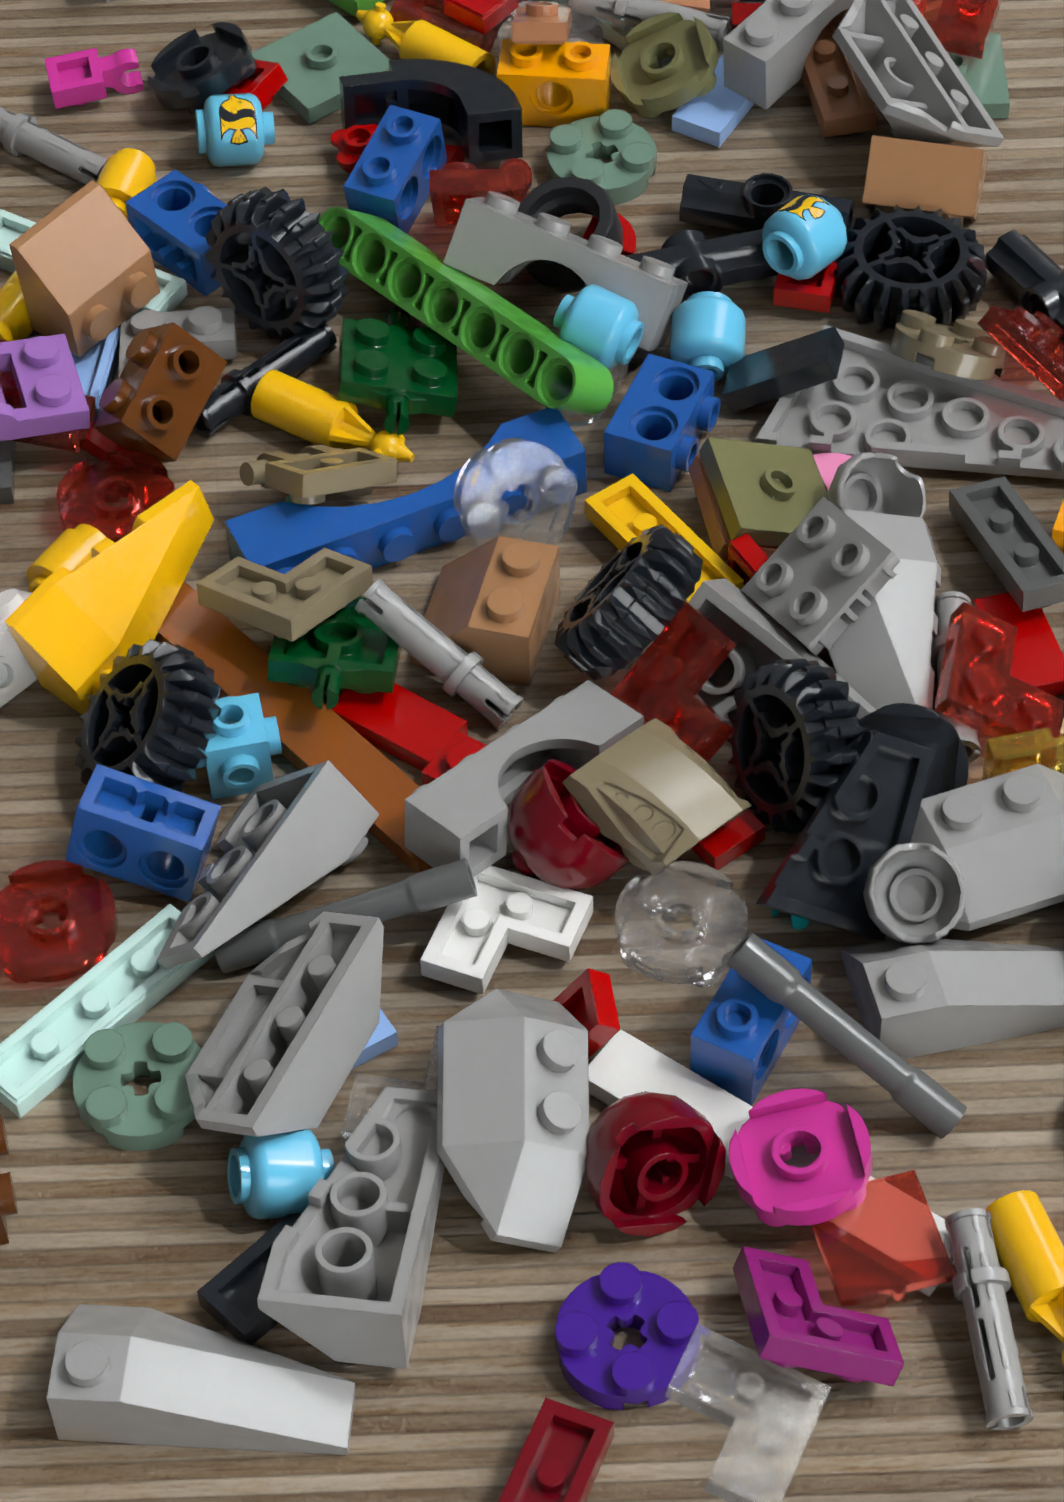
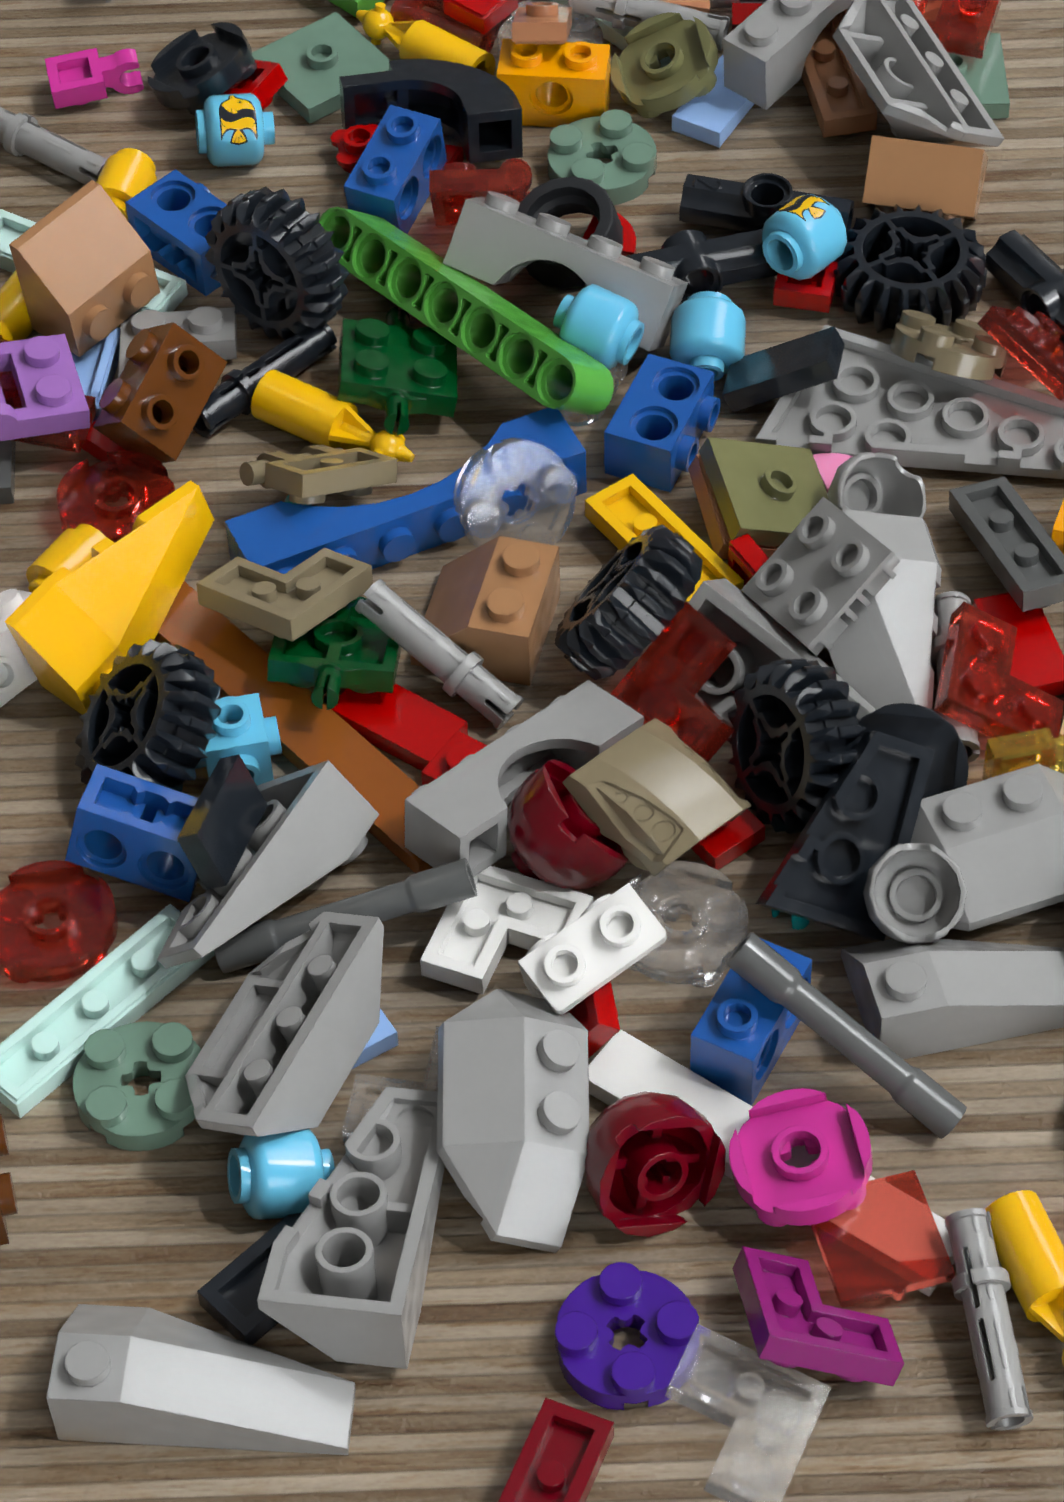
(222, 822): none -> black tile
(591, 950): none -> white bracket

